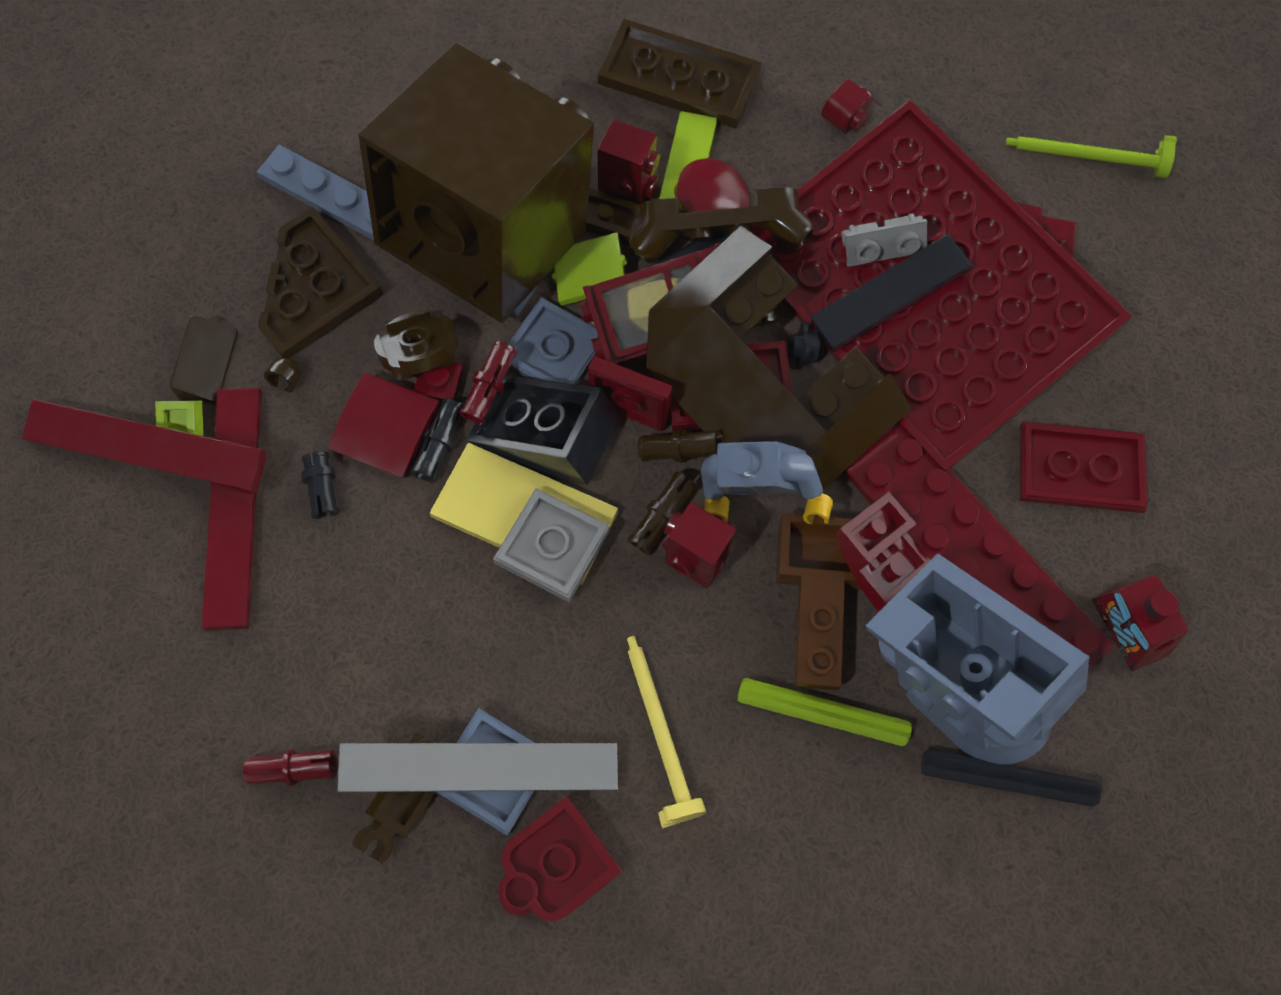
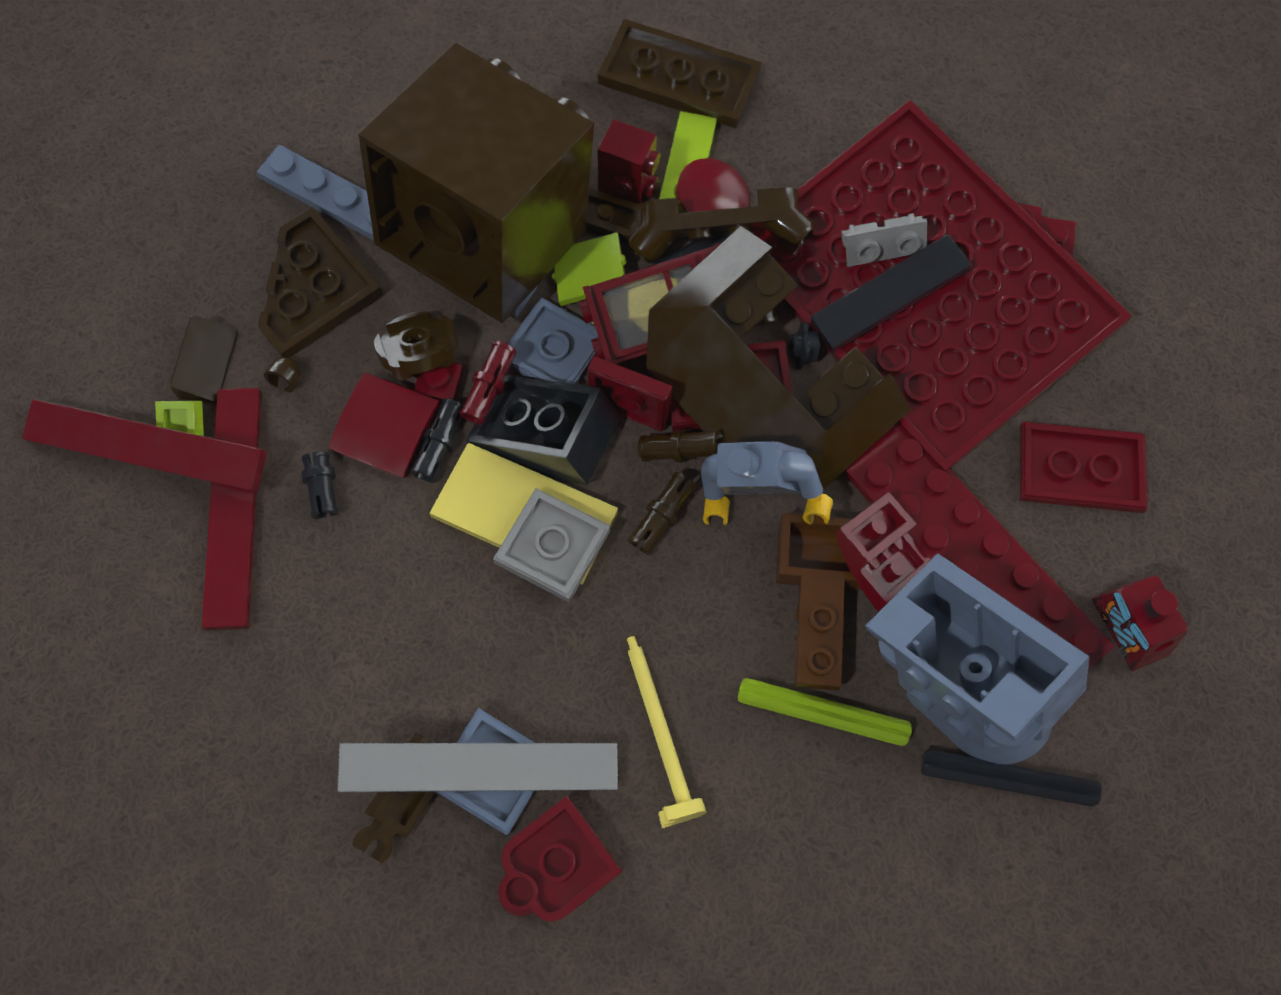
(290, 767): dark red axle -> none
(697, 544): dark red brick -> none
(847, 106): dark red plate -> none
(1161, 161): lime piece -> none

